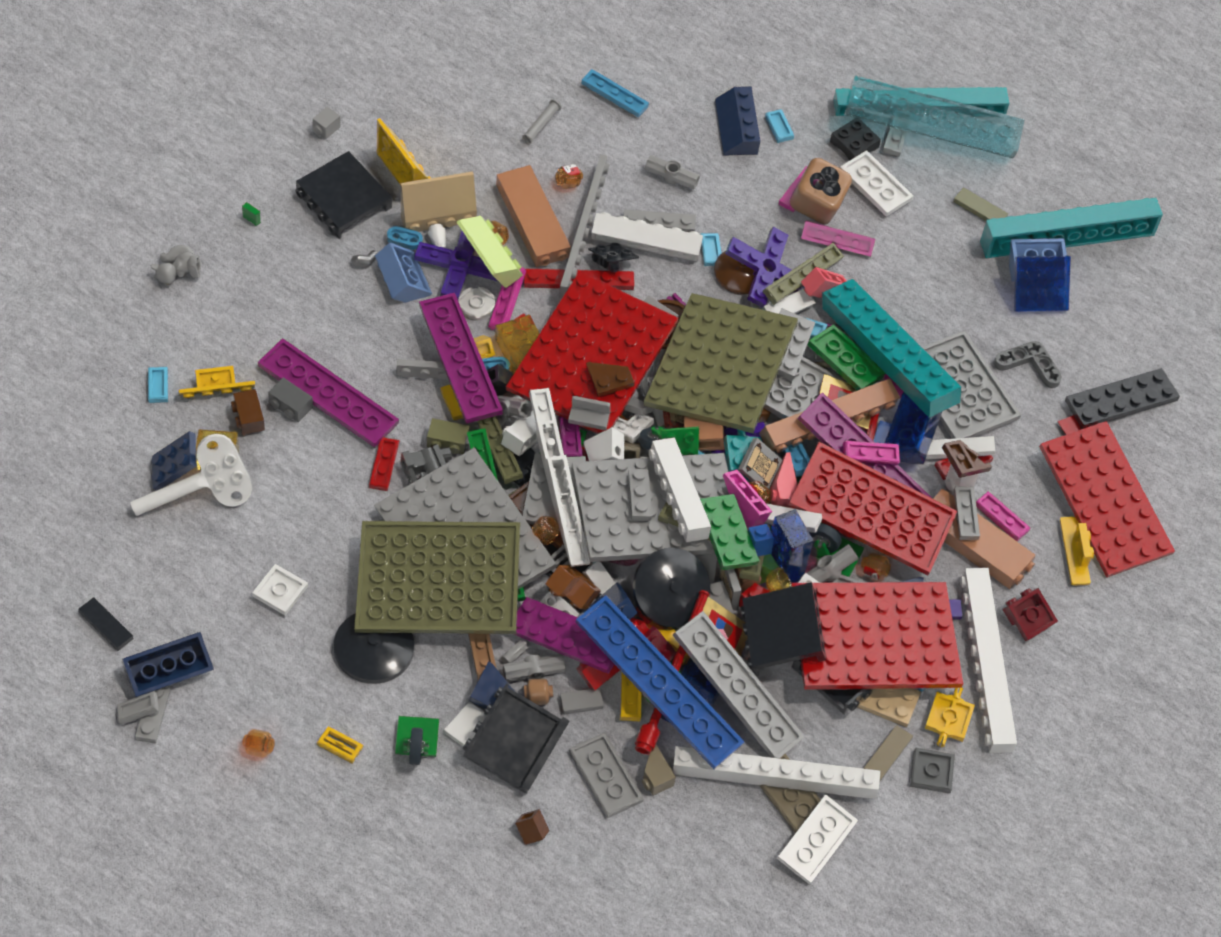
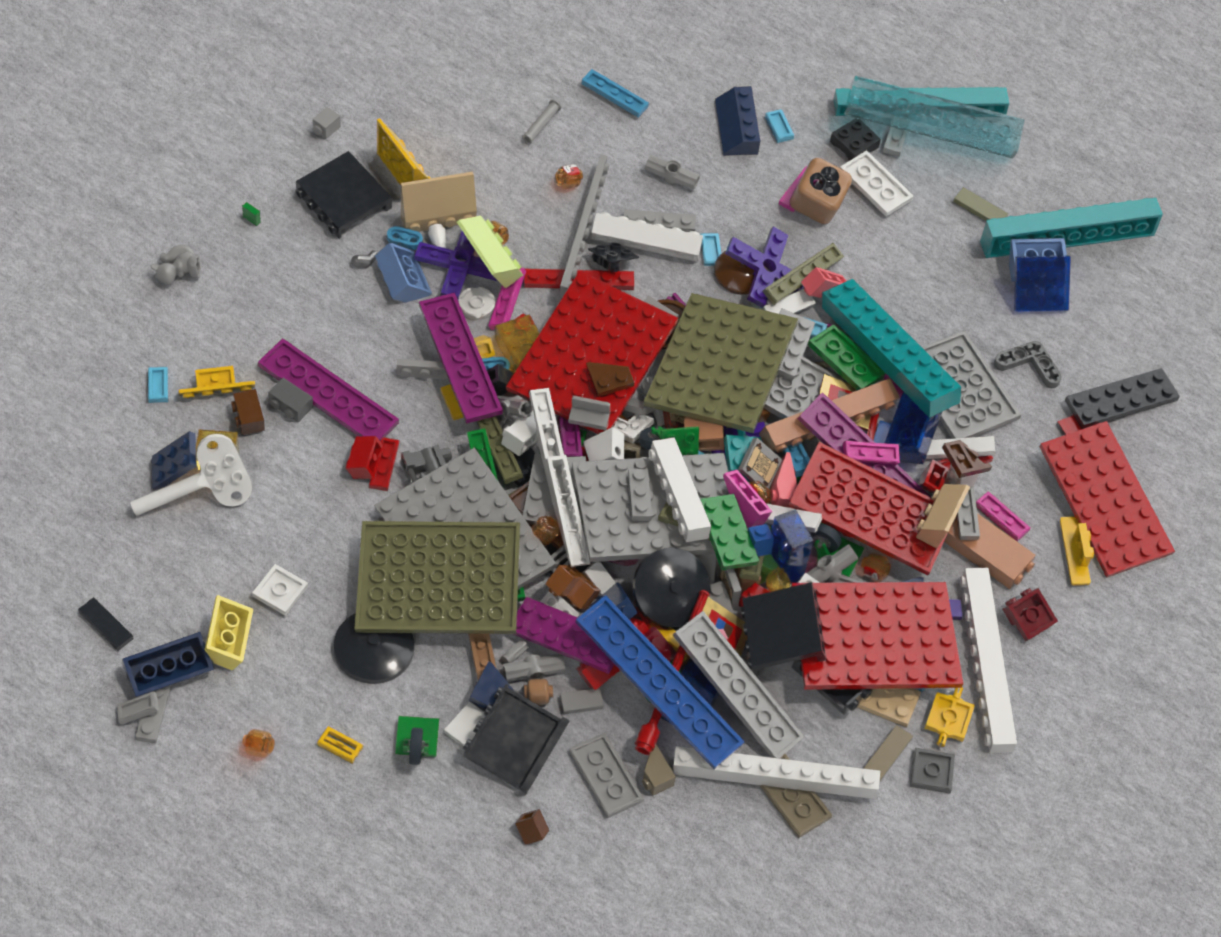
(228, 632): none -> light yellow slope
(364, 457): none -> red brick
(448, 435): olive brick -> none
(533, 216): nougat brick -> none
(630, 701): yellow plate -> none
(817, 839): white plate -> none
(841, 238): dark pink plate -> none
(933, 476): none -> red slope
(941, 513): none -> tan slope

